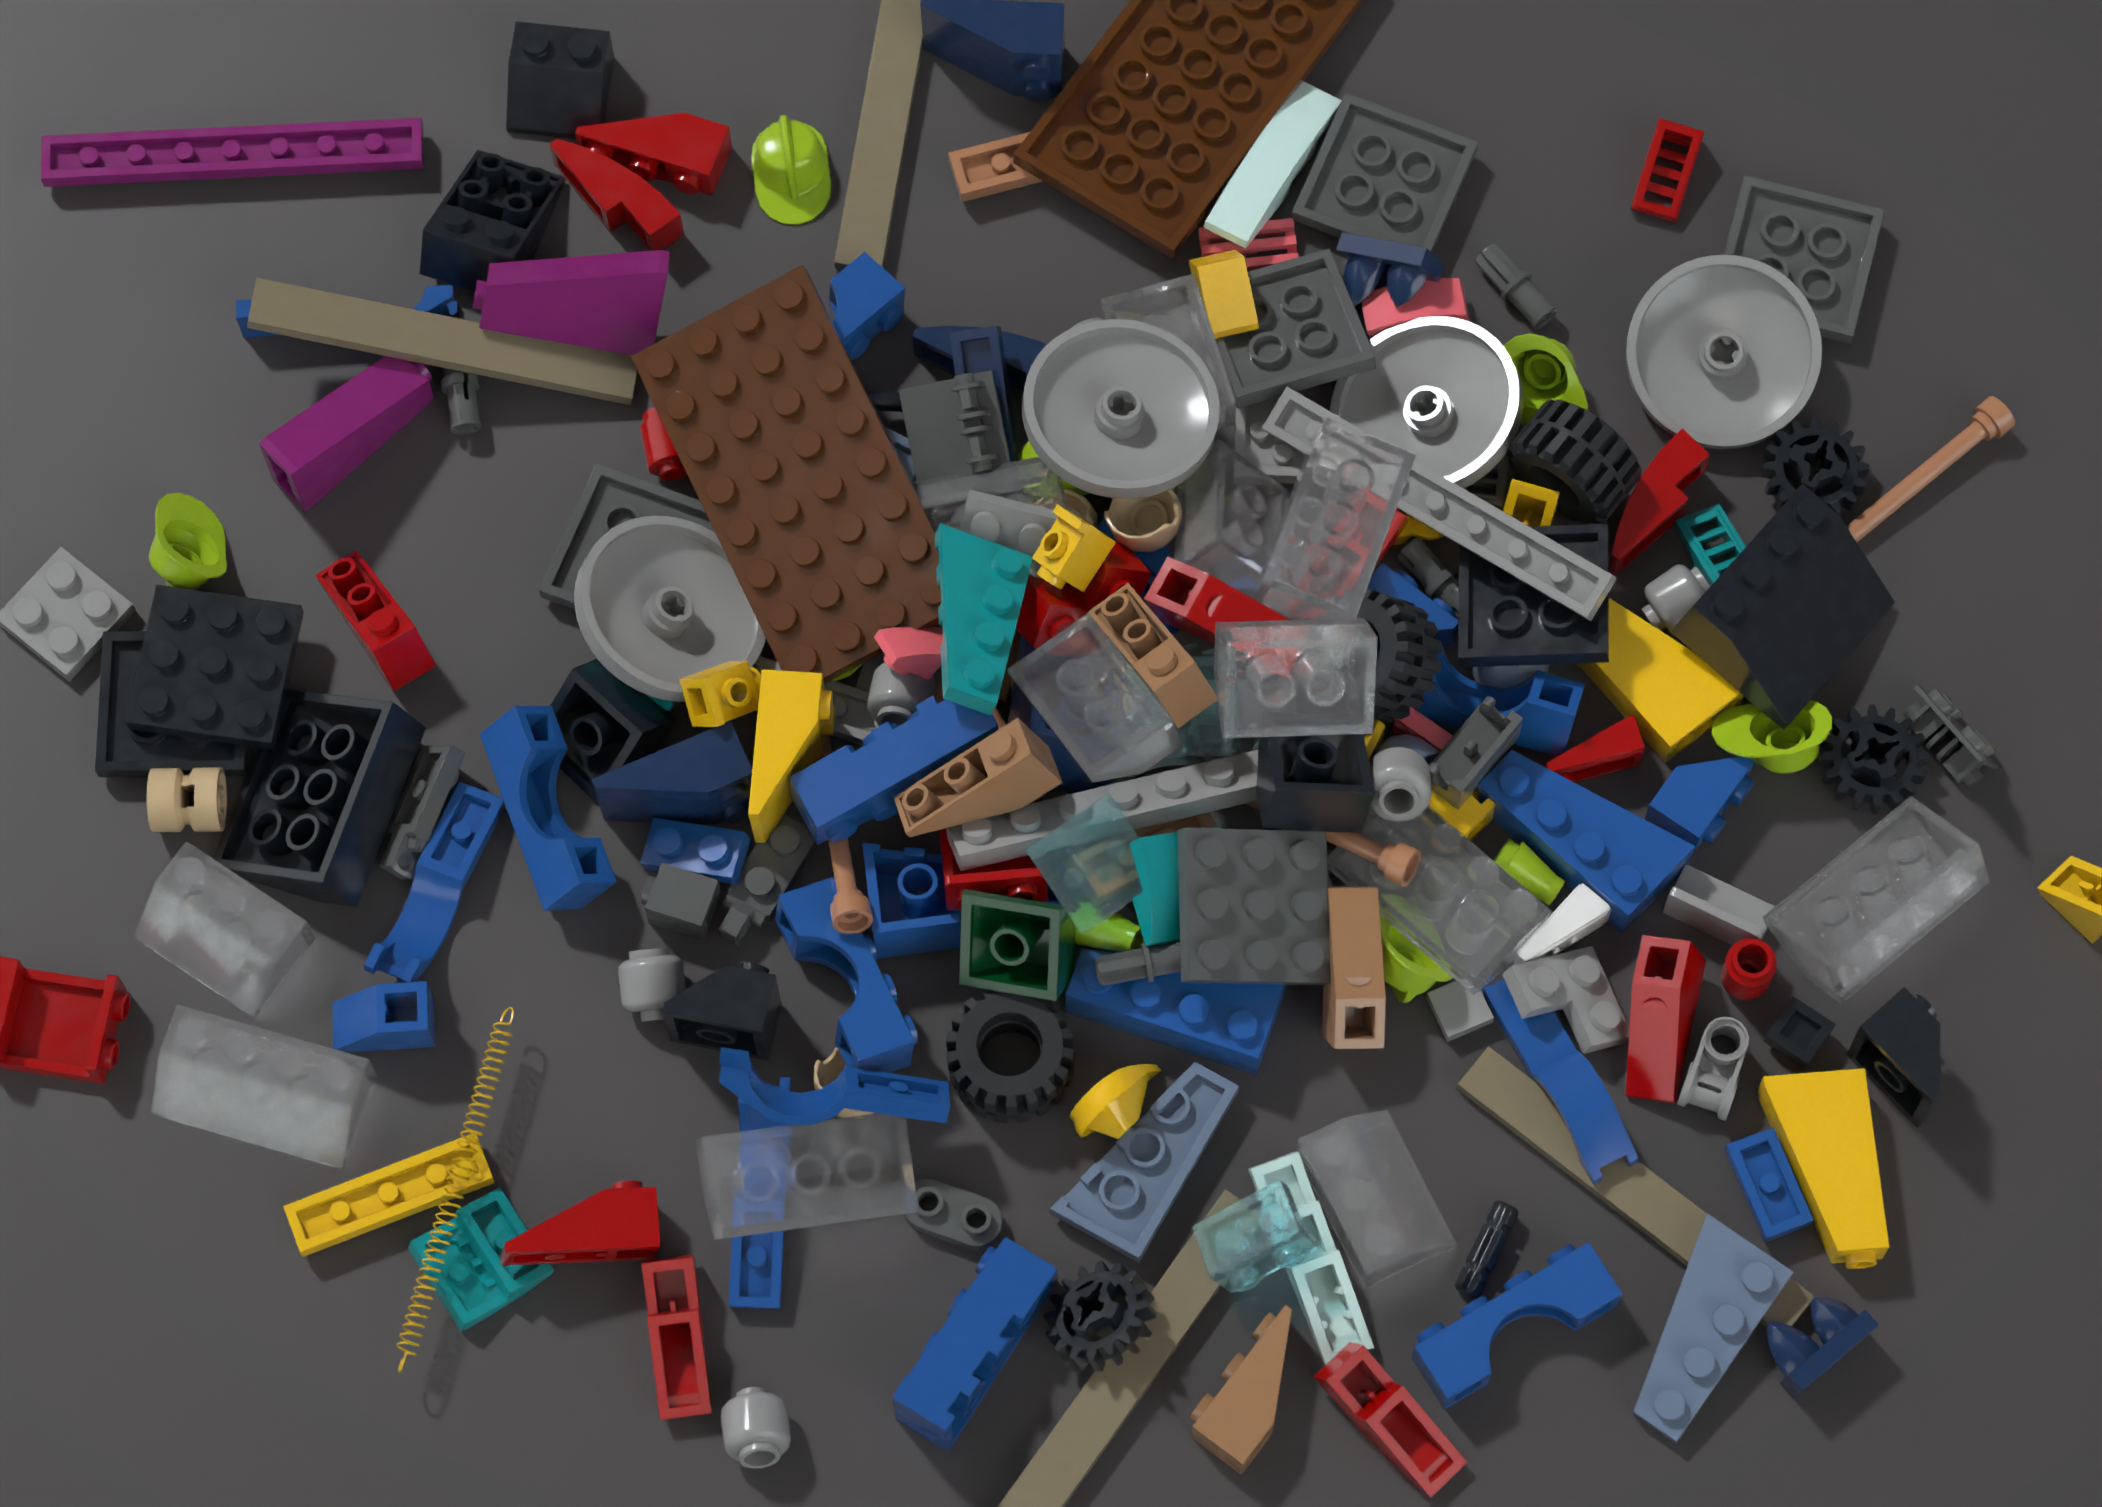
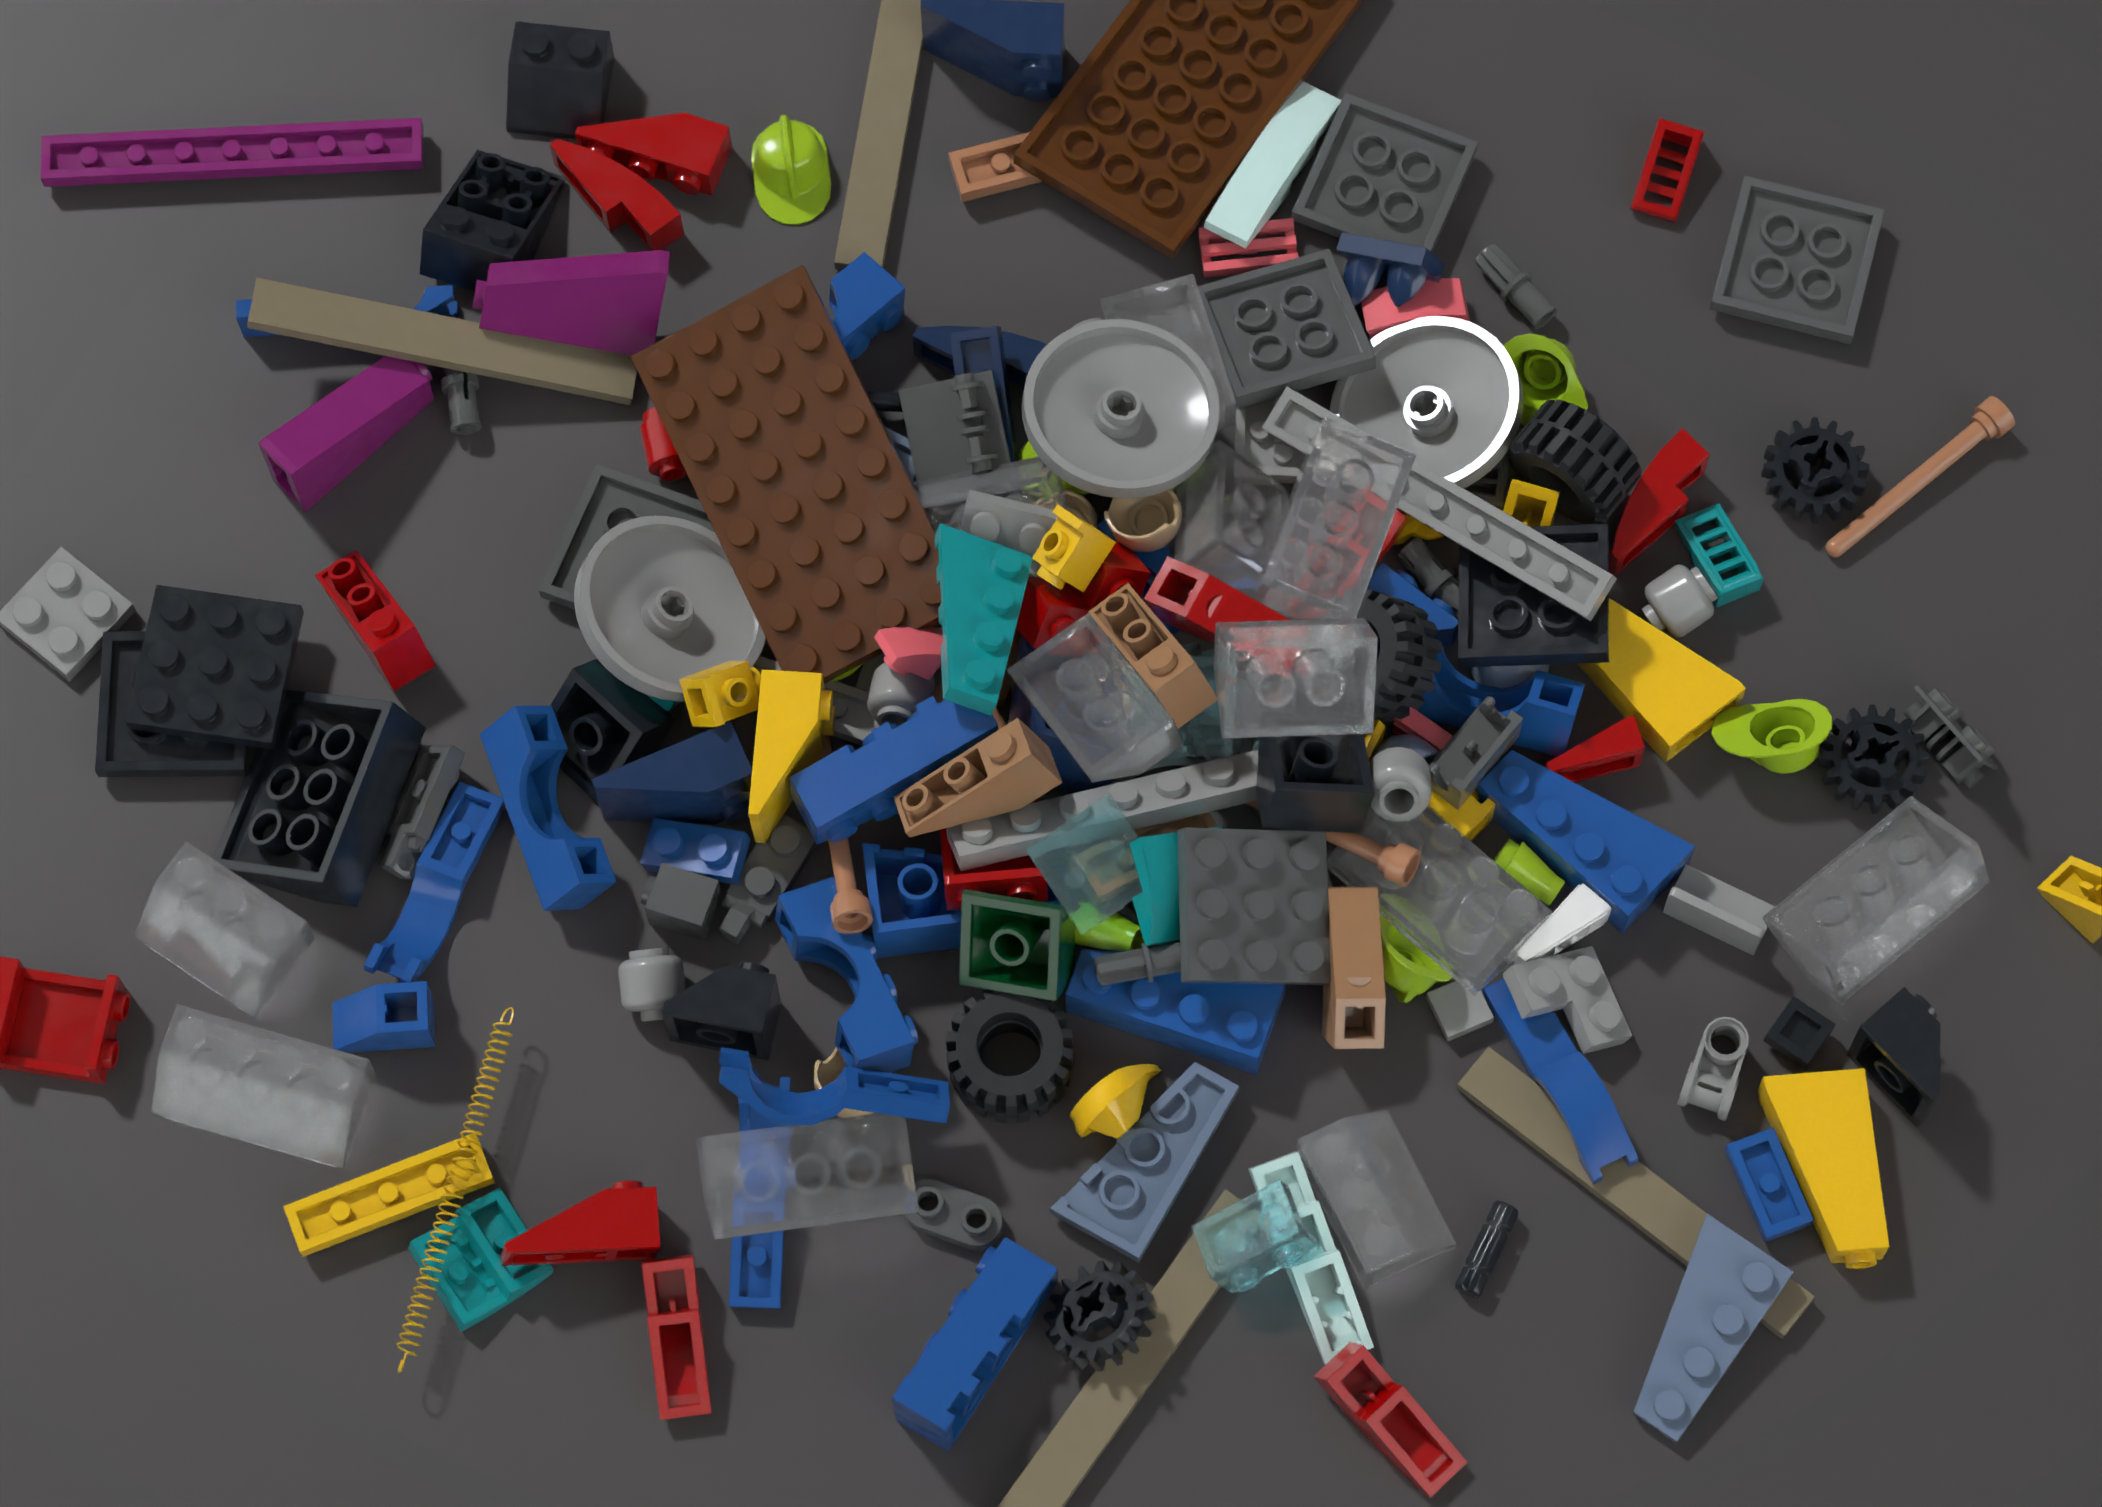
(169, 799): tan wheel -> none
(187, 542): lime piece -> none
(755, 1427): light grey head -> none
(1225, 292): yellow slope -> none
(1244, 1410): medium nougat slope -> none
(1570, 1290): blue arch -> none
(1661, 1016): red slope -> none
(1697, 797): blue slope -> none
(1723, 351): light grey dish -> none
(1752, 956): red brick -> none
(1787, 608): black slope -> none
(1801, 1357): dark blue tile -> none

